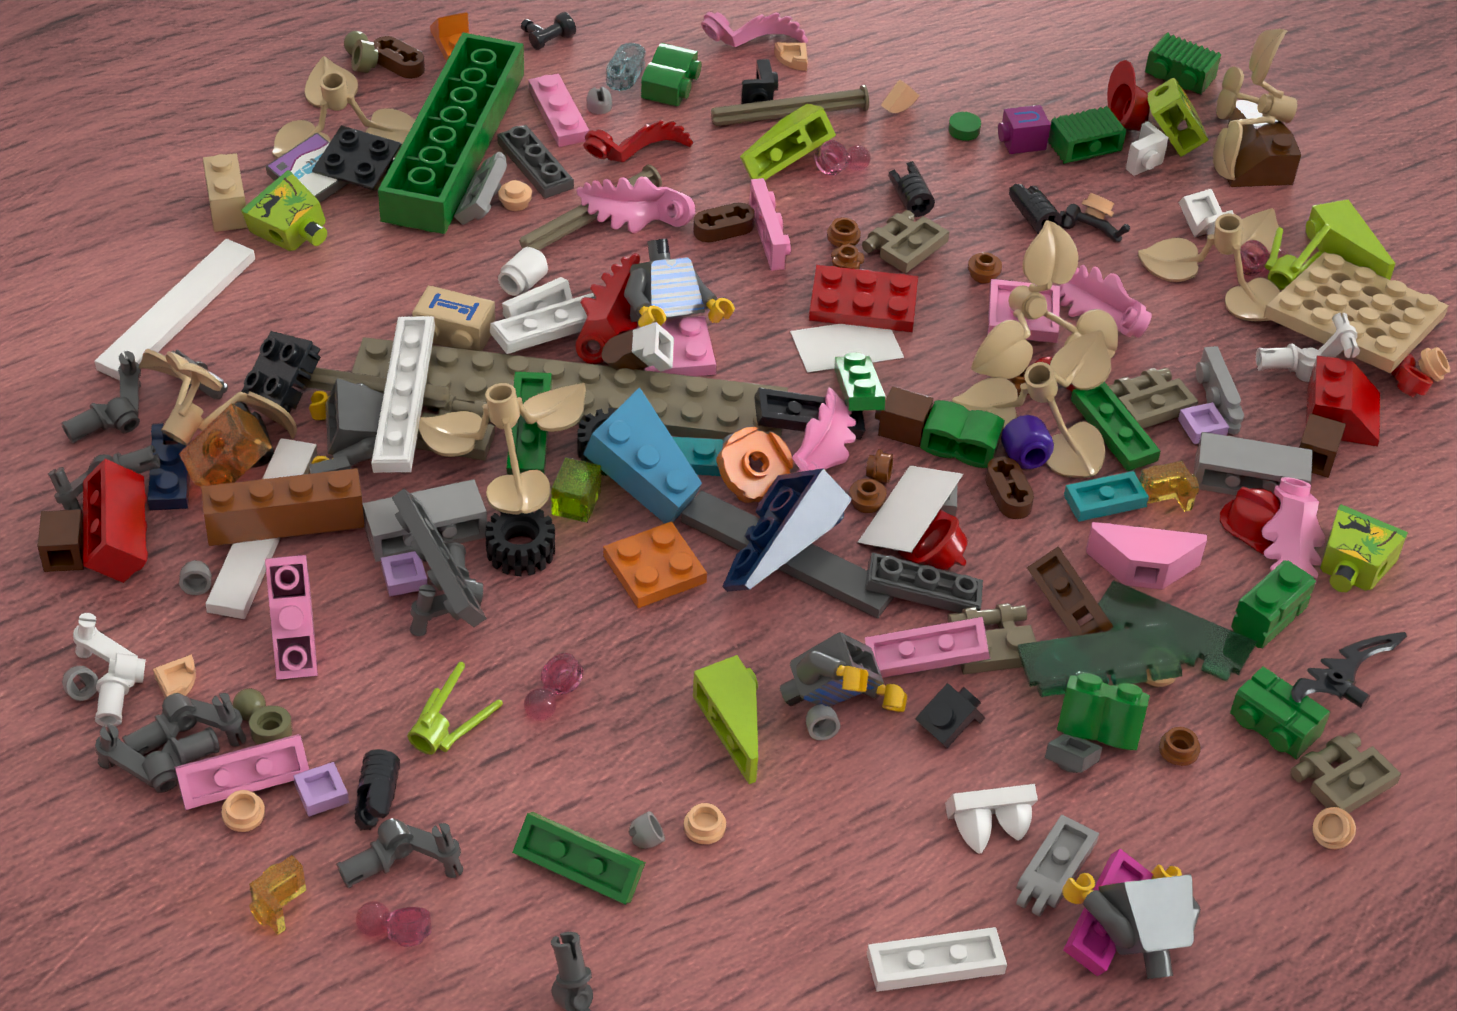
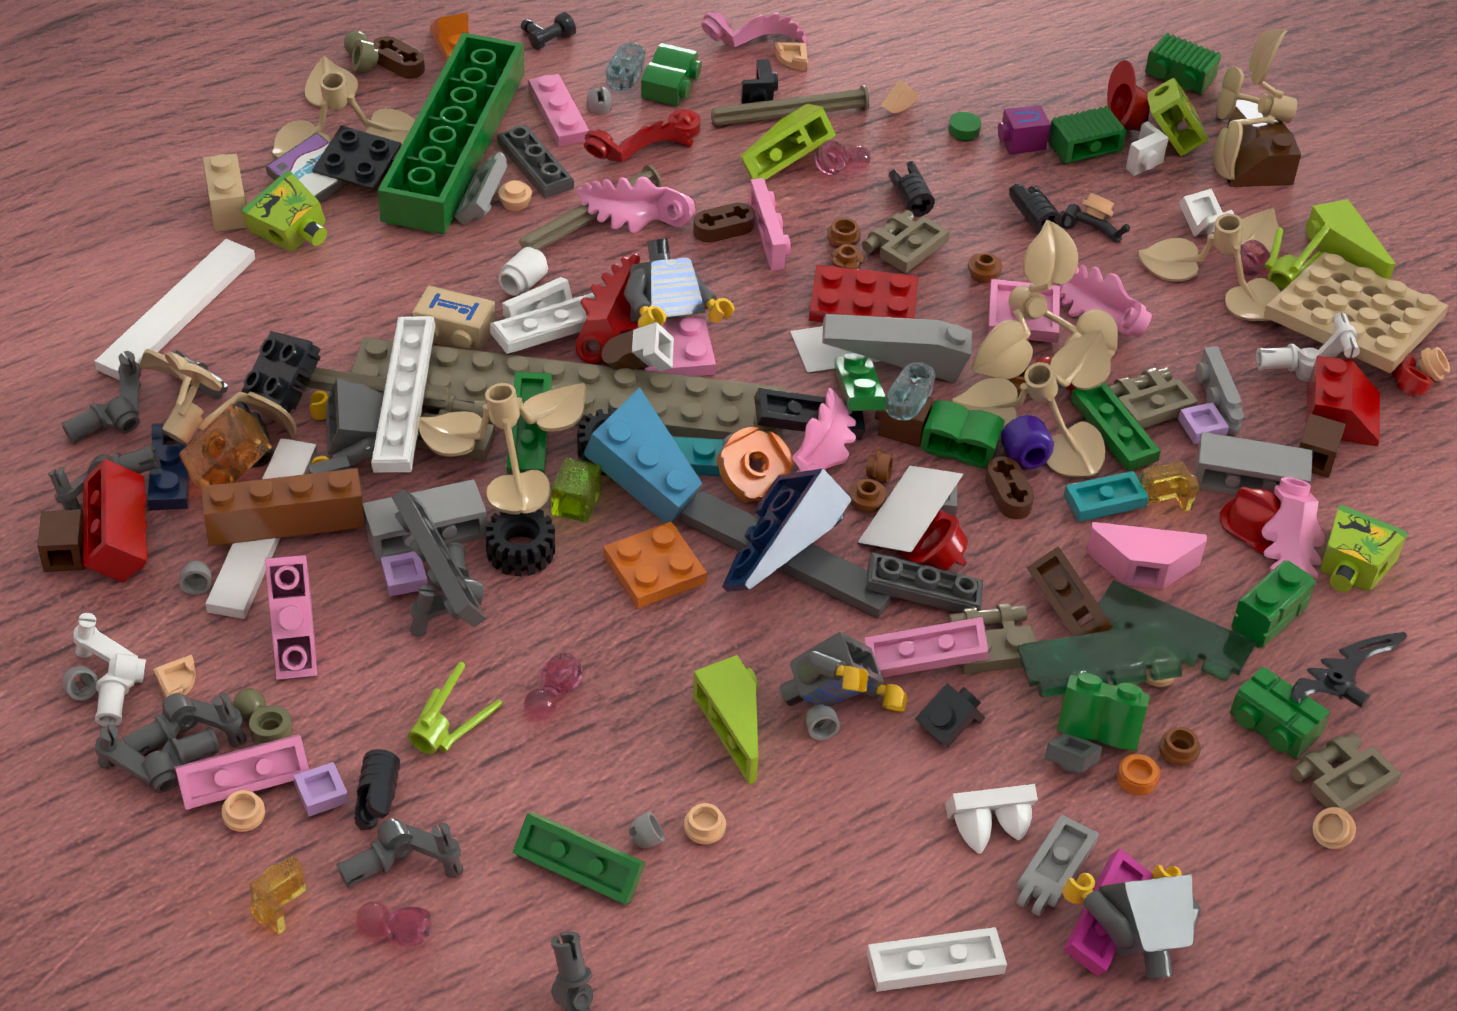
(688, 119): none -> red tile
(902, 341): none -> light grey wedge
(903, 388): none -> clear light blue beam
(1138, 774): none -> orange tile

